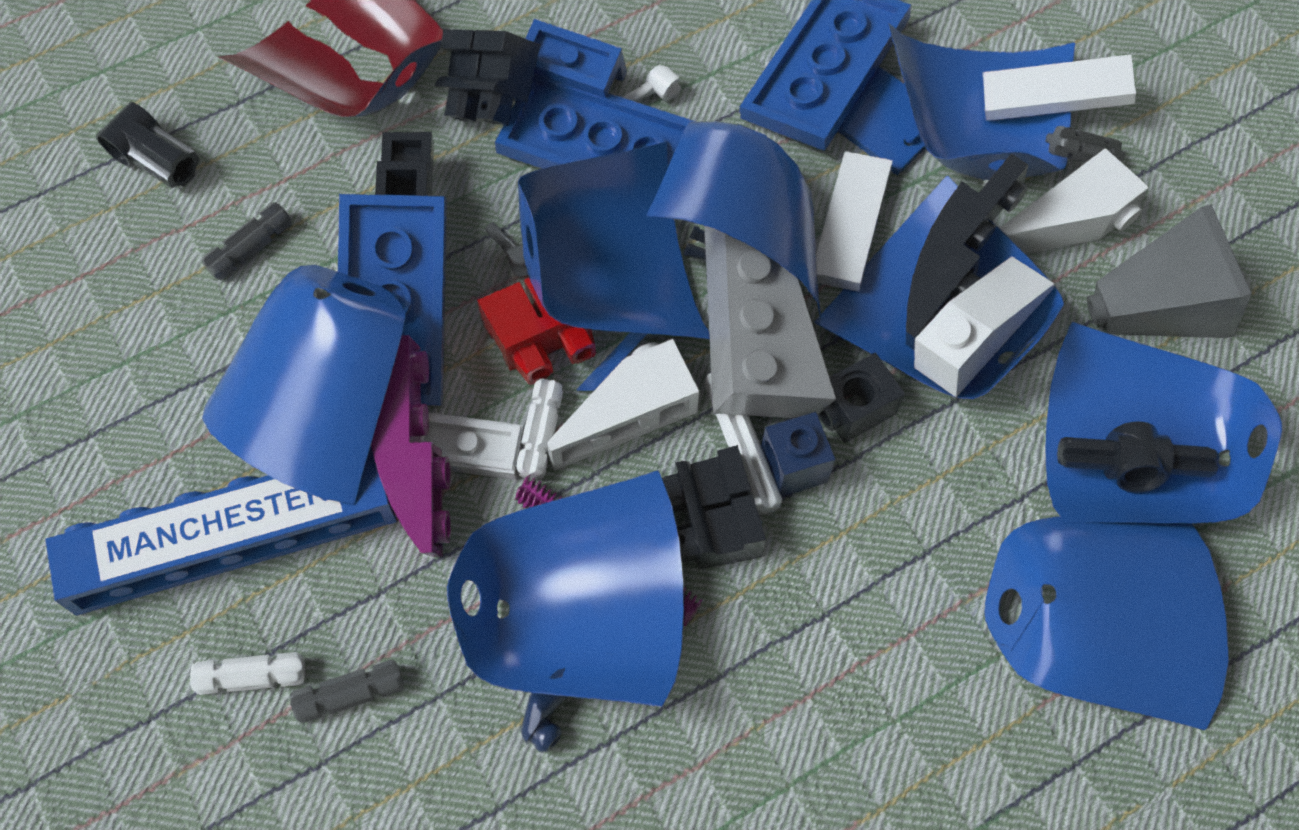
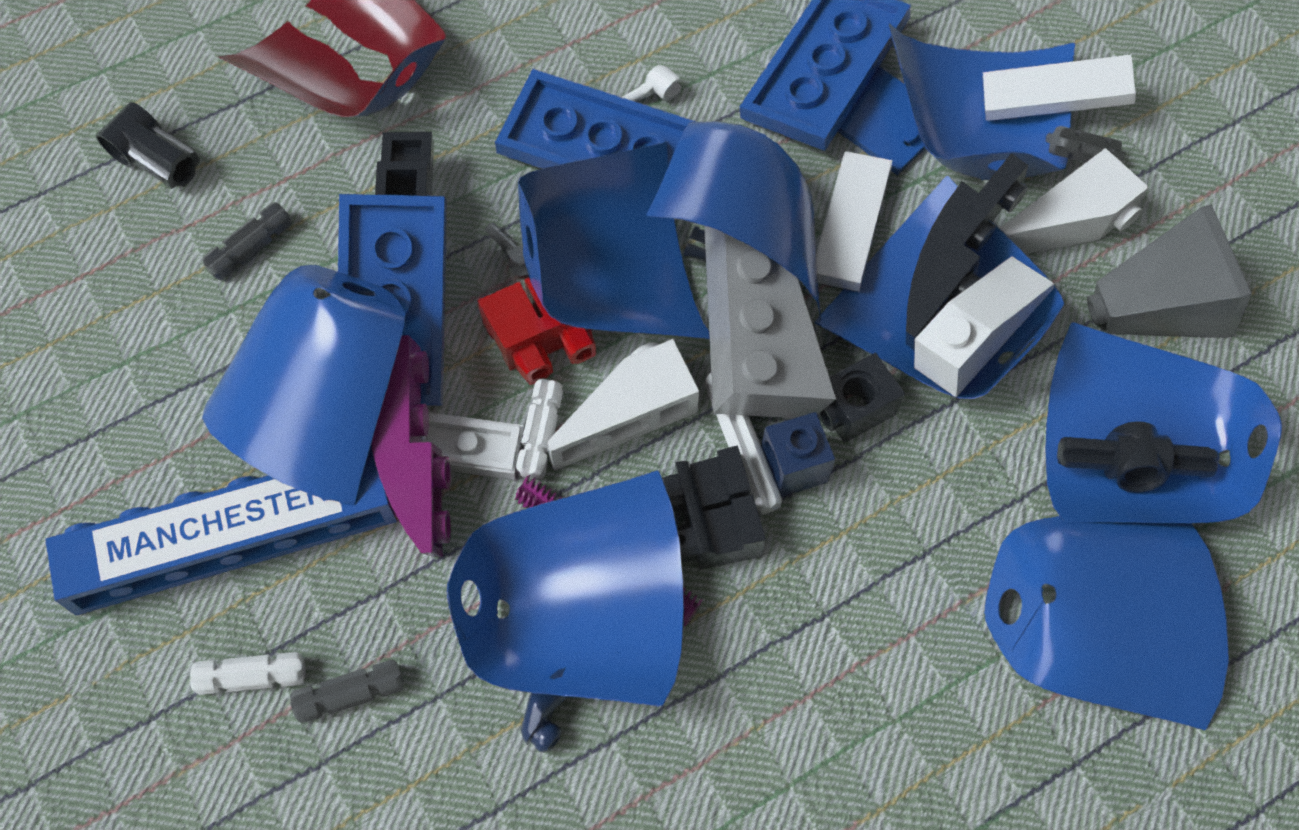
(486, 74): black hips -> none
(576, 59): blue panel -> none
(611, 361): blue sticker -> none

